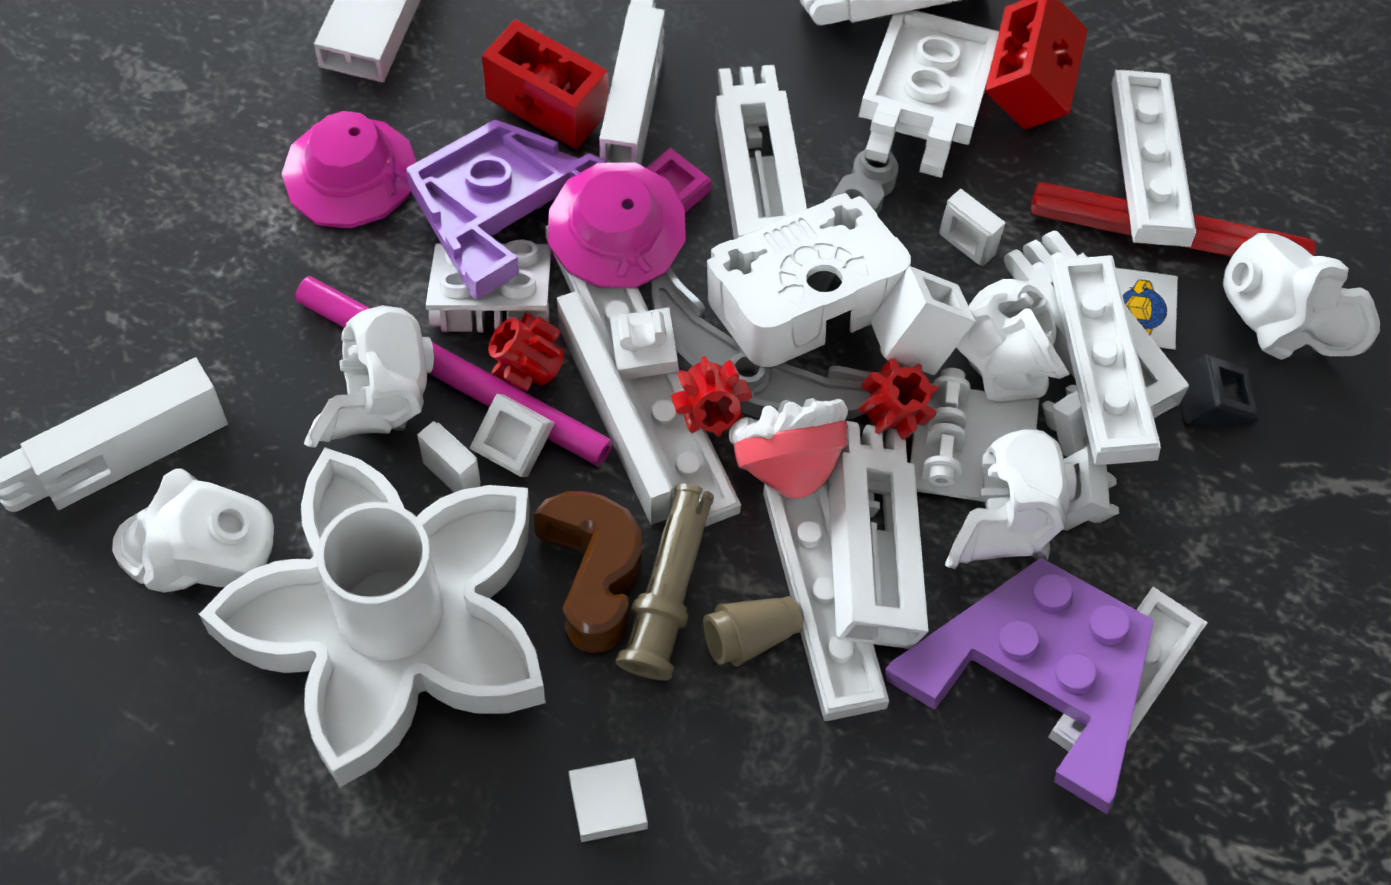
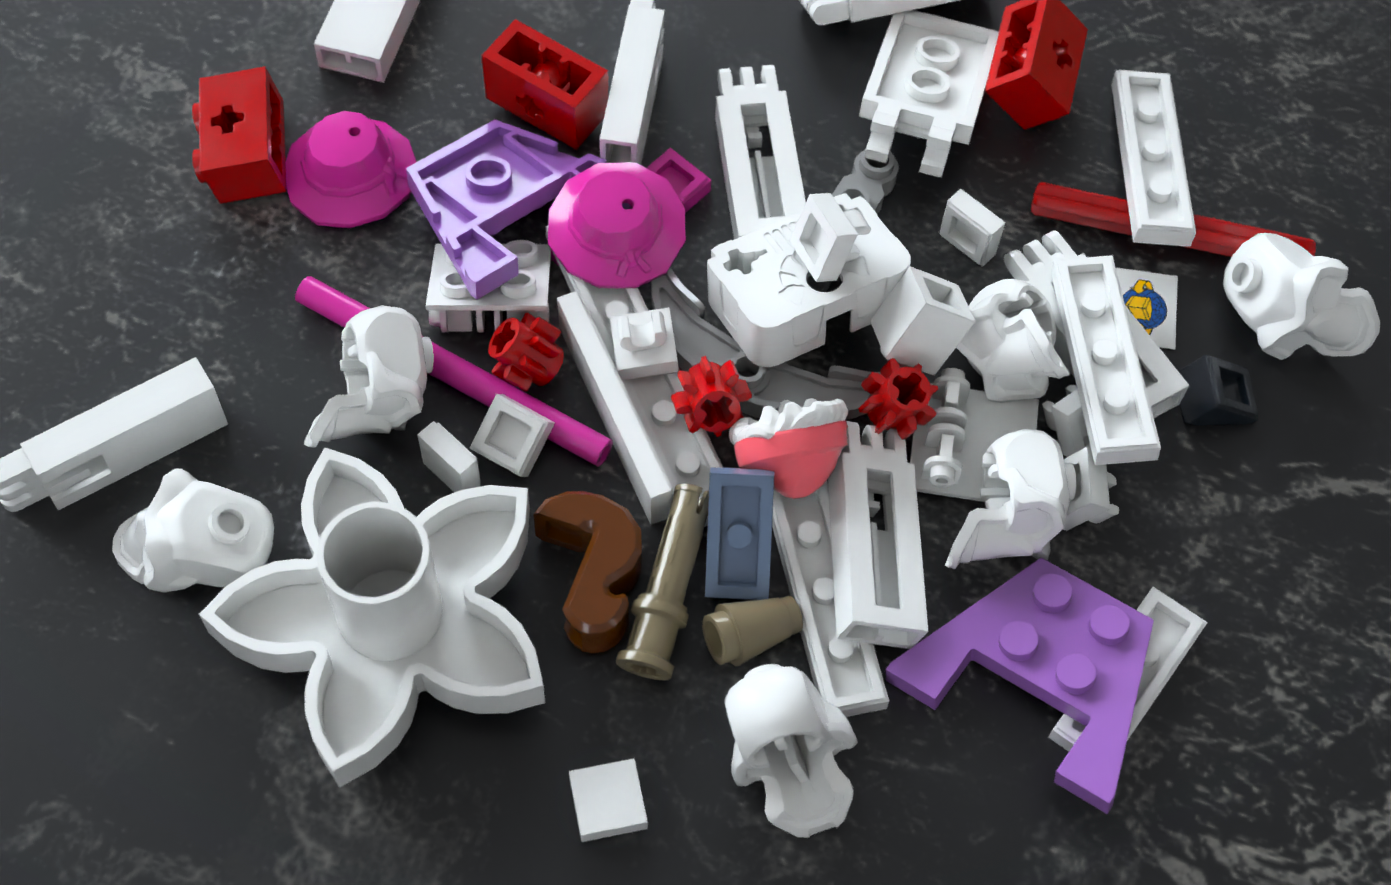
(240, 135): none -> red brick
(739, 533): none -> sand blue plate
(789, 744): none -> white head
(827, 236): none -> white tile

